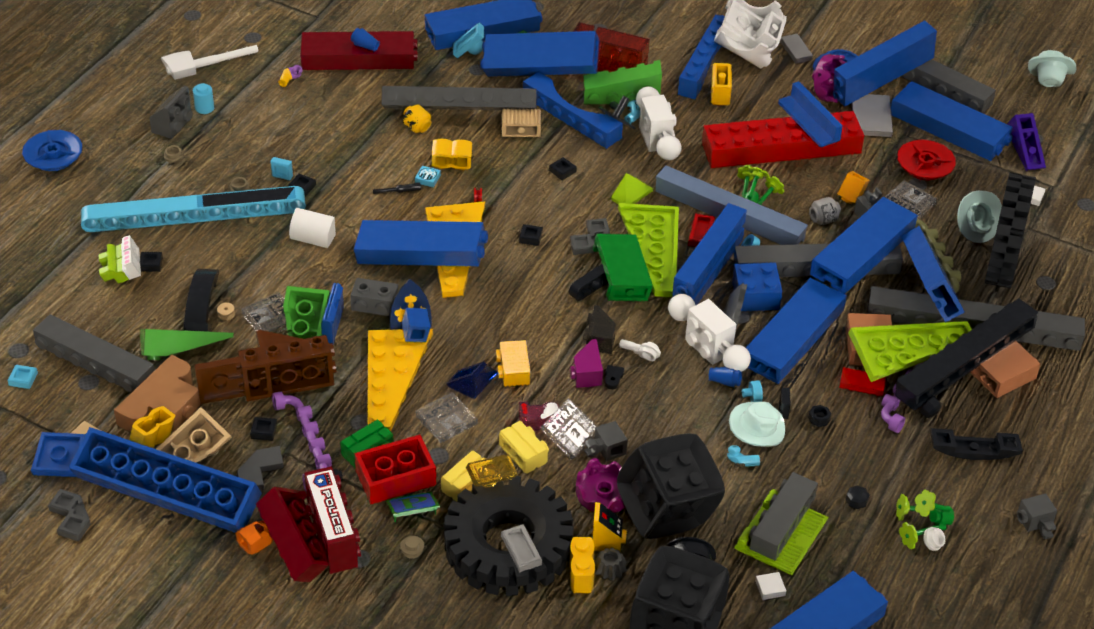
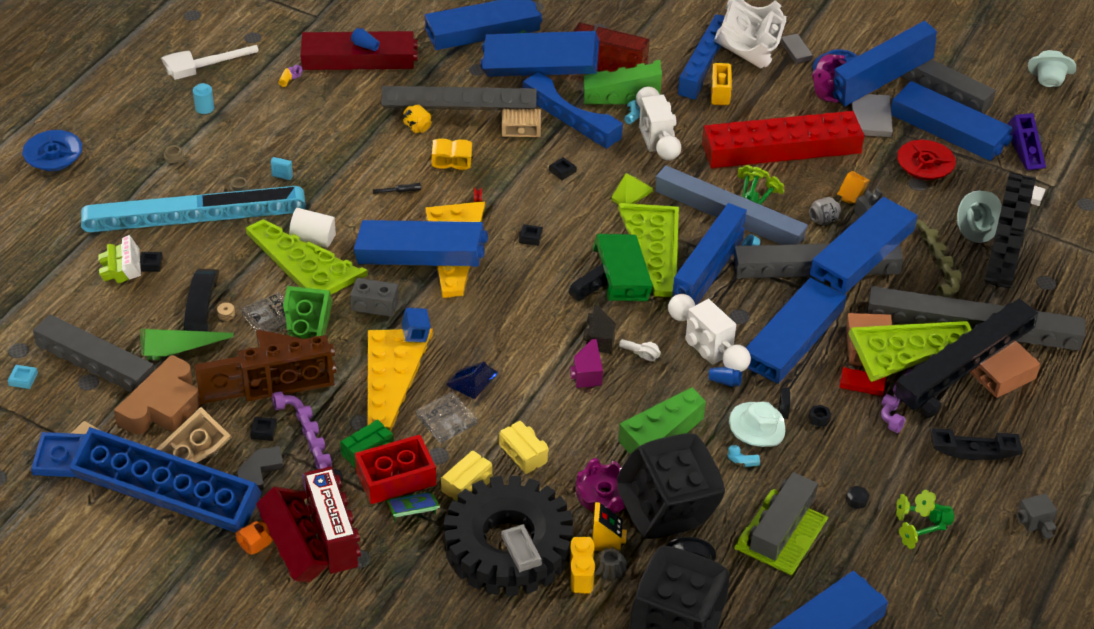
(76, 517): dark grey tile -> none
(153, 428): yellow brick -> none
(172, 114): dark grey slope -> none
(304, 182): black tile -> none
(304, 262): none -> lime wing
(333, 313): blue piece -> none
(408, 296): dark blue shield -> none
(412, 546): dark tan plate -> none
(427, 176): medium azure tile -> none
(470, 42): medium azure tile -> none
(491, 470): clear yellow tile -> none
(514, 363): yellow brick -> none
(536, 415): clear pink leg -> none
(569, 428): clear tile -> none
(584, 243): dark grey tile -> none
(608, 441): dark grey brick -> none
(613, 376): black piece -> none
(618, 109): black shield -> none
(663, 420): none -> bright green wedge
(700, 226): red tile -> none
(734, 303): dark grey slope -> none
(753, 391): medium azure tile -> none
(763, 286): blue brick -> none
(770, 586): white tile -> none
(811, 116): blue panel -> none
(912, 198): clear tile -> none
(932, 274): blue brick -> none
(934, 538): white plate -> none

